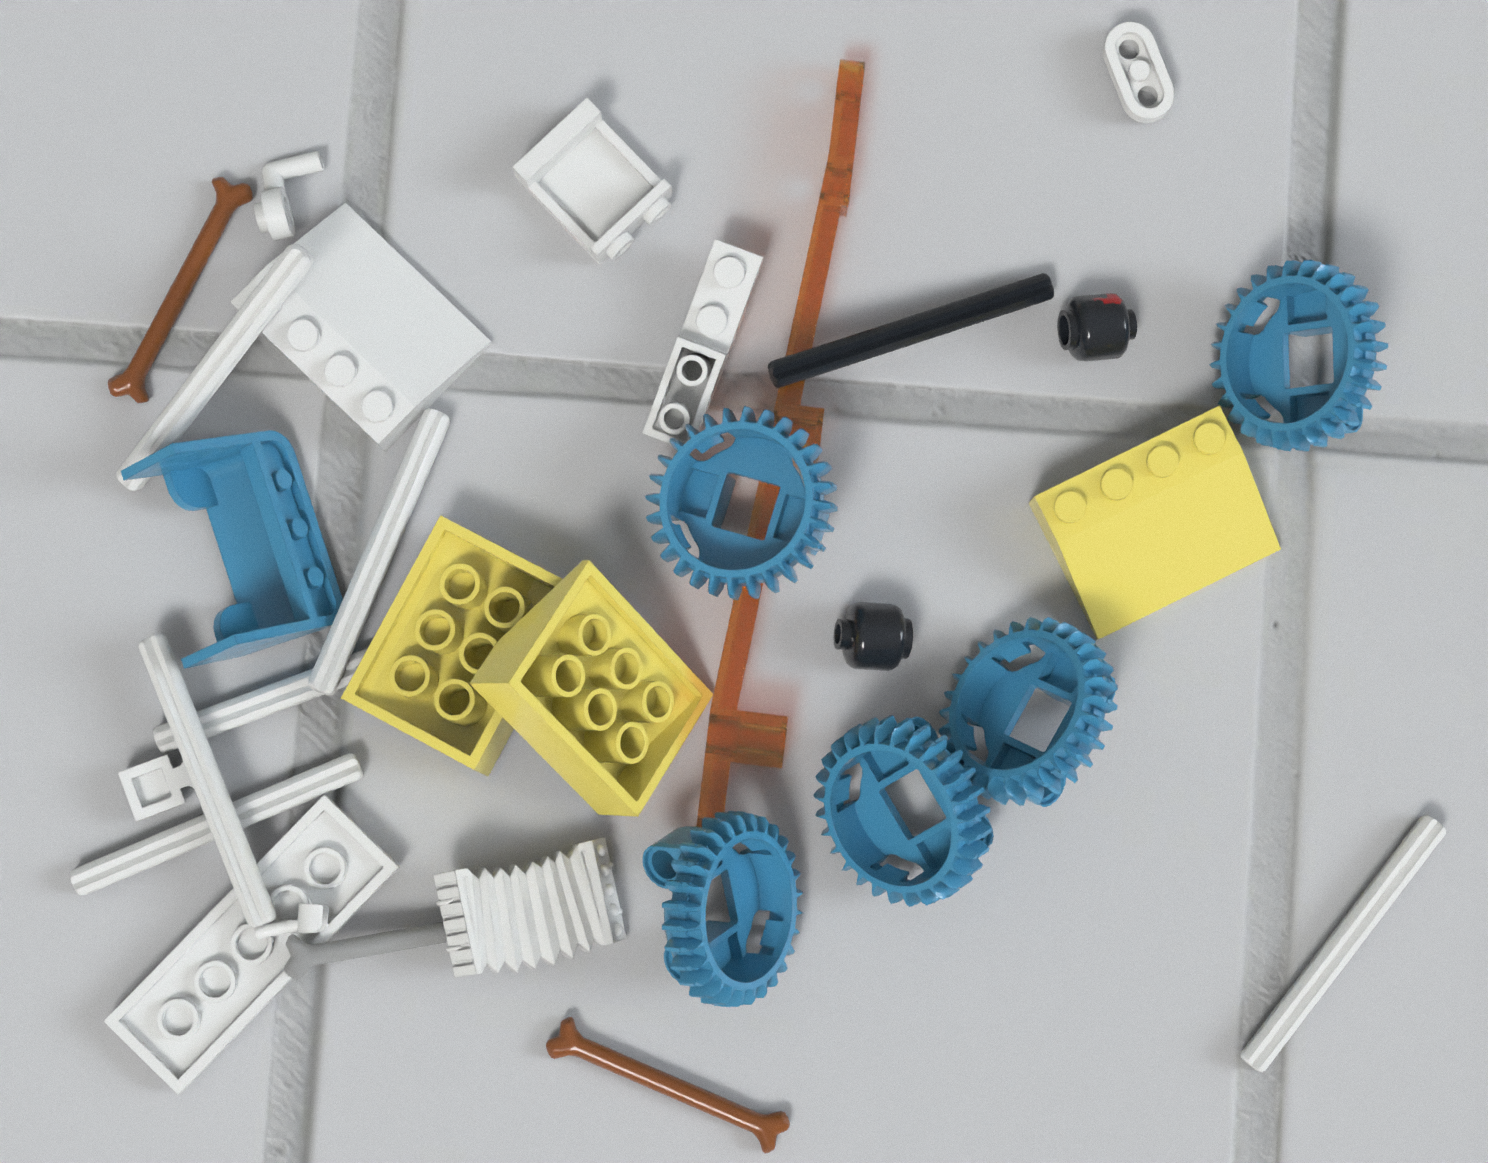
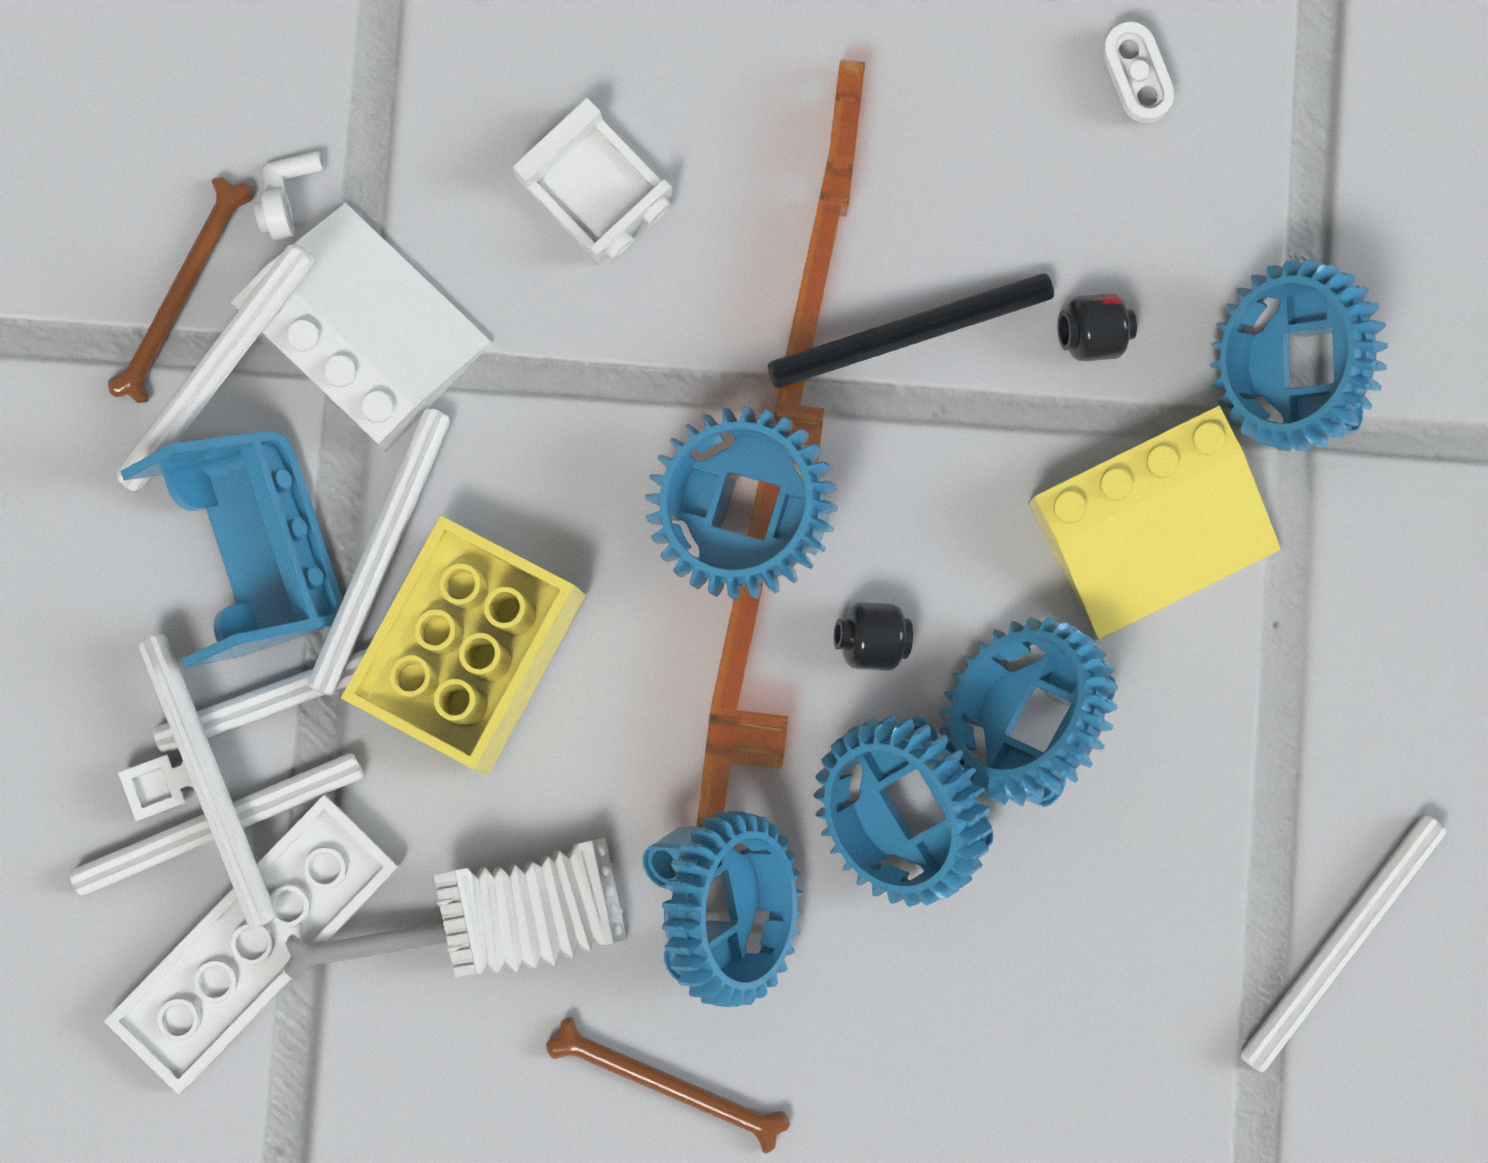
(311, 919): white hand -> none
(594, 692): light yellow slope -> none
(704, 342): white slope -> none

